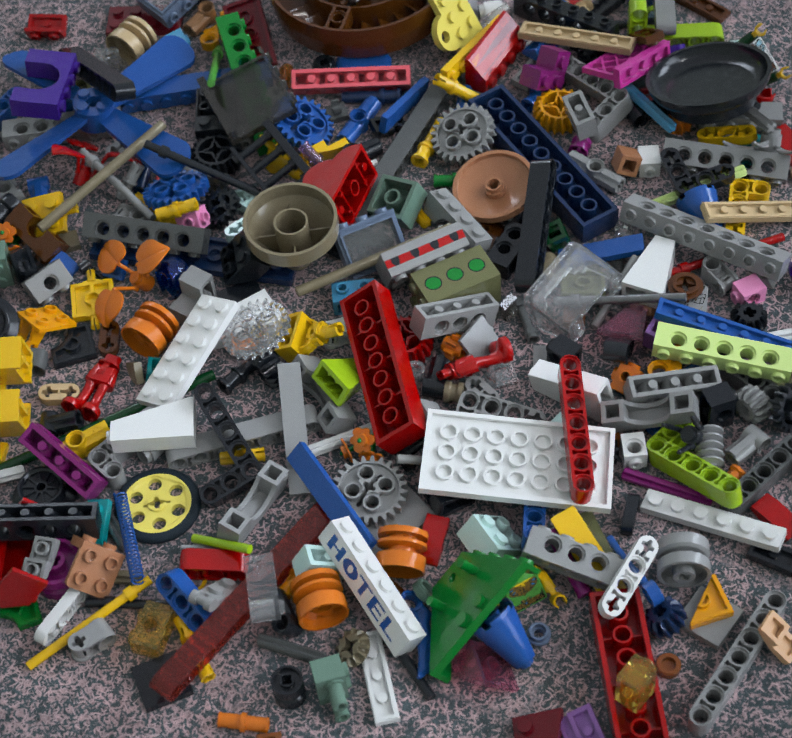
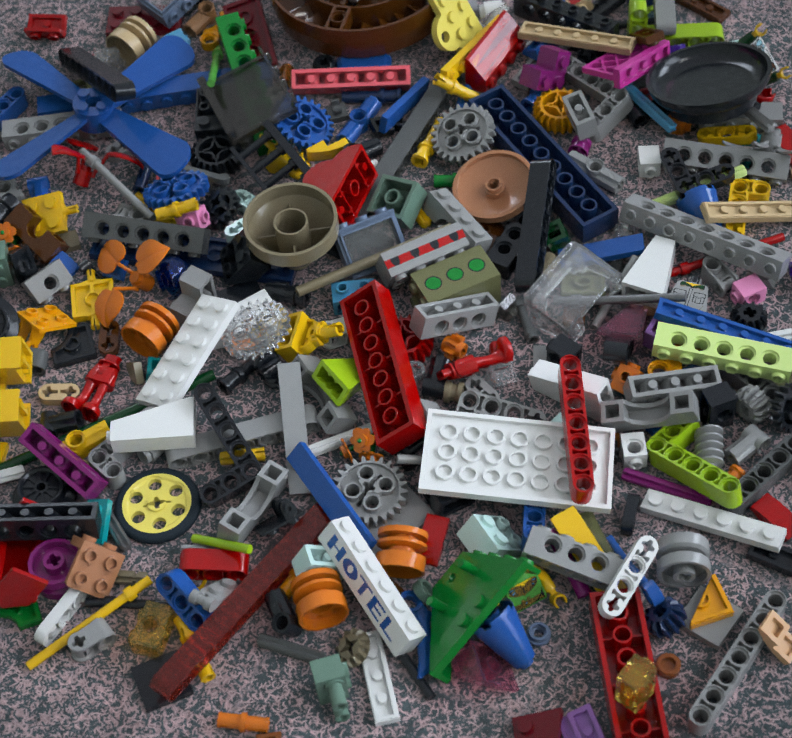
(42, 556): light grey slope -> none
(49, 101): dark purple arch -> none
(101, 176): dark tan piece -> none
(129, 542): blue piece -> none
(131, 178): light grey axle -> none
(165, 152): black bar -> none
(262, 588): clear door -> none
(284, 514): none -> black hinge
(285, 293): none -> black axle
(288, 687): black wheel -> none
(310, 154): clear purple pin -> none
(478, 337): light grey piece -> none
(626, 161): nougat brick -> none
(689, 434): black plant -> none
(692, 281): reddish brown gear -> none

